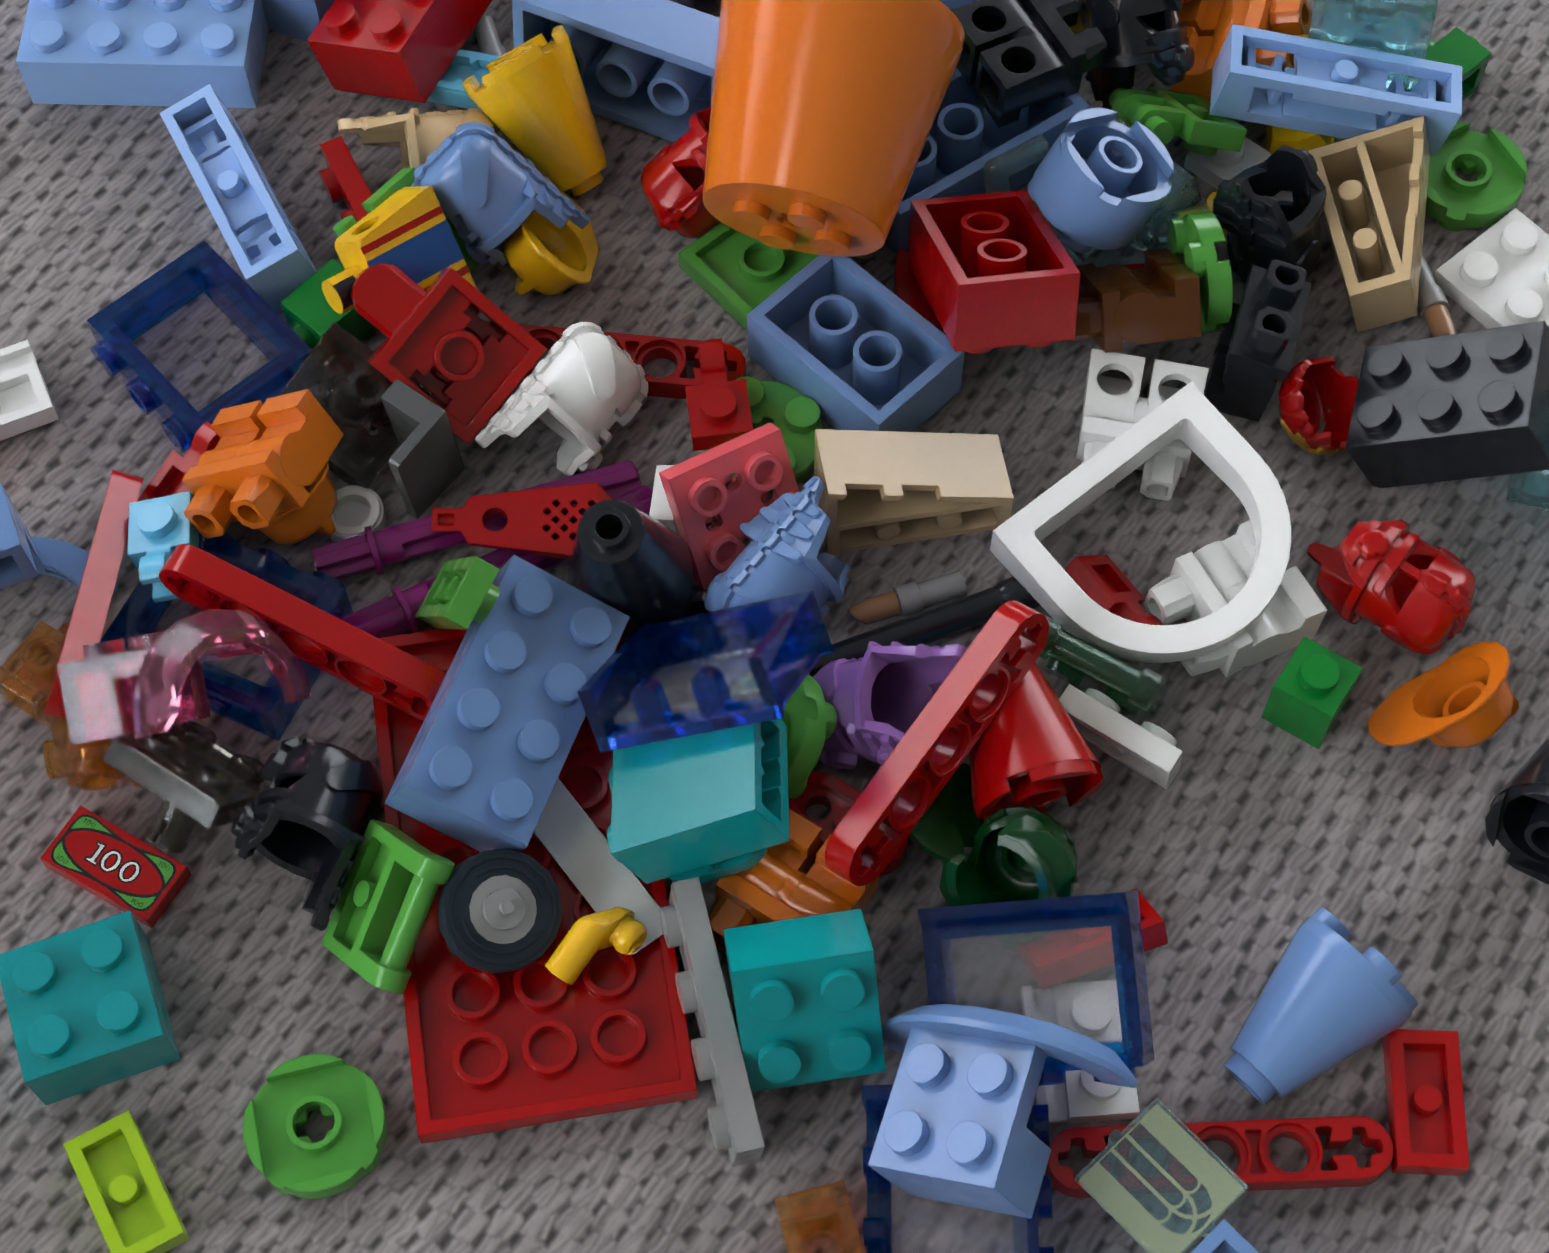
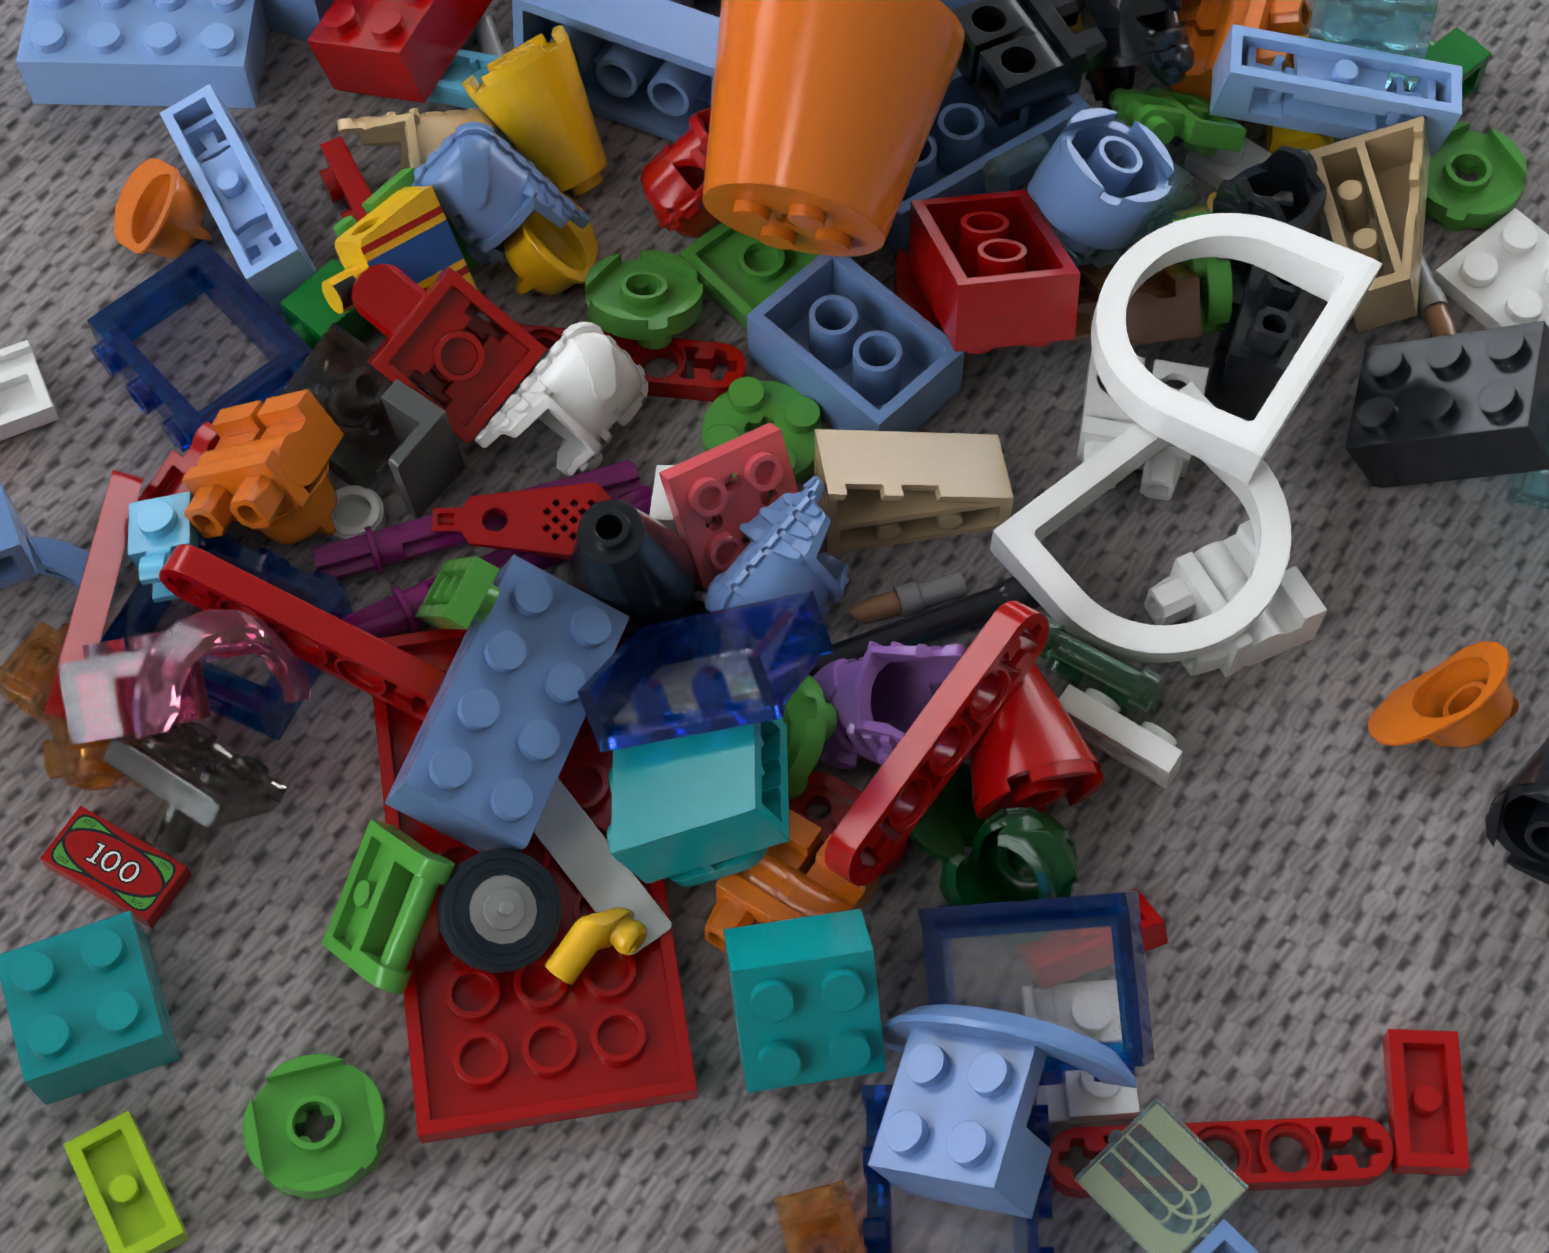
(159, 211): none -> orange piece
(311, 817): black helmet -> none
(644, 297): none -> bright green plate
(717, 407): red plate -> none
(718, 1051): light grey plate -> none
(1109, 588): red plate -> none
(1286, 251): none -> white window
(1311, 692): green brick -> none
(1316, 393): red hair -> none
(1316, 1010): medium blue cone -> none
(1396, 583): red helmet -> none

